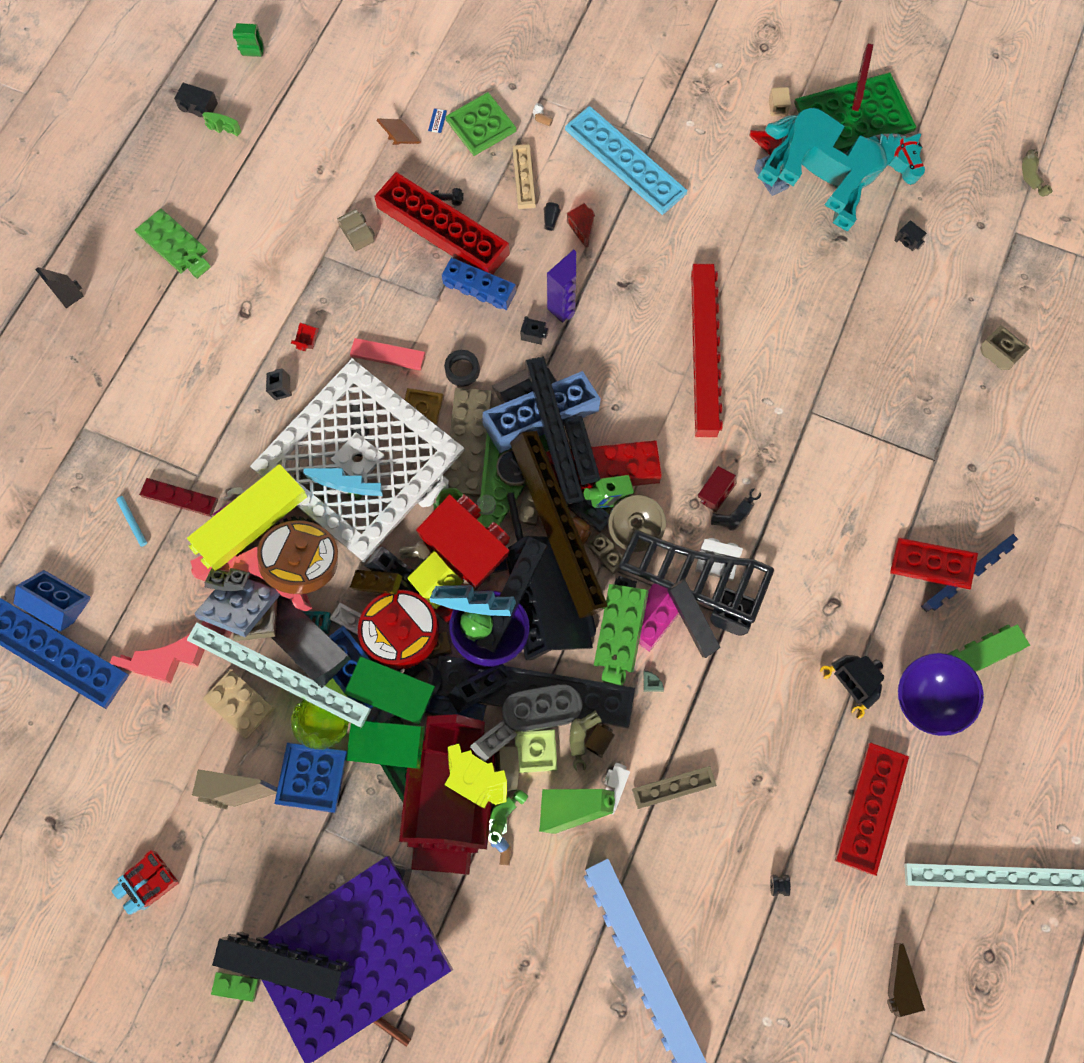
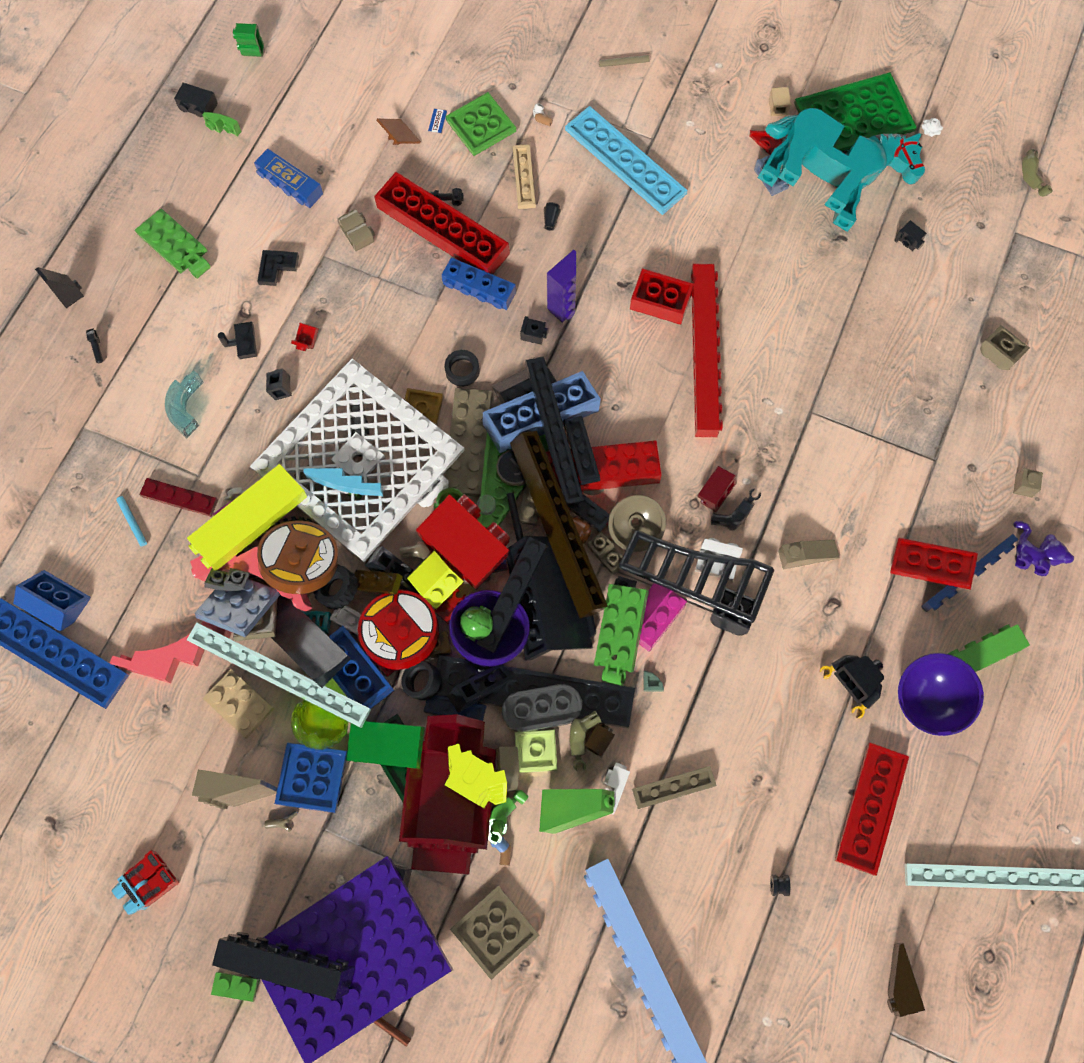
(93, 338): none -> black bar
(176, 403): none -> clear light blue arch
(243, 340): none -> black plate
(273, 262): none -> black plate
(280, 822): none -> dark tan bar
(288, 178): none -> blue brick
(344, 595): none -> black tyre
(387, 354): coral tile -> none
(389, 690): green tile -> none
(466, 599): medium azure slope -> none
(493, 741): light grey plate -> none
(494, 932): none -> dark tan plate
(582, 223): clear red slope -> none
(609, 491): bright green torso -> none
(623, 61): none -> dark tan bar
(661, 296): none -> red brick
(693, 618): black tile -> none
(807, 553): none -> dark tan slope
(862, 77): dark red tile -> none
(932, 127): none -> white plant
(1028, 482): none -> dark tan brick
(1049, 553): none -> dark purple animal

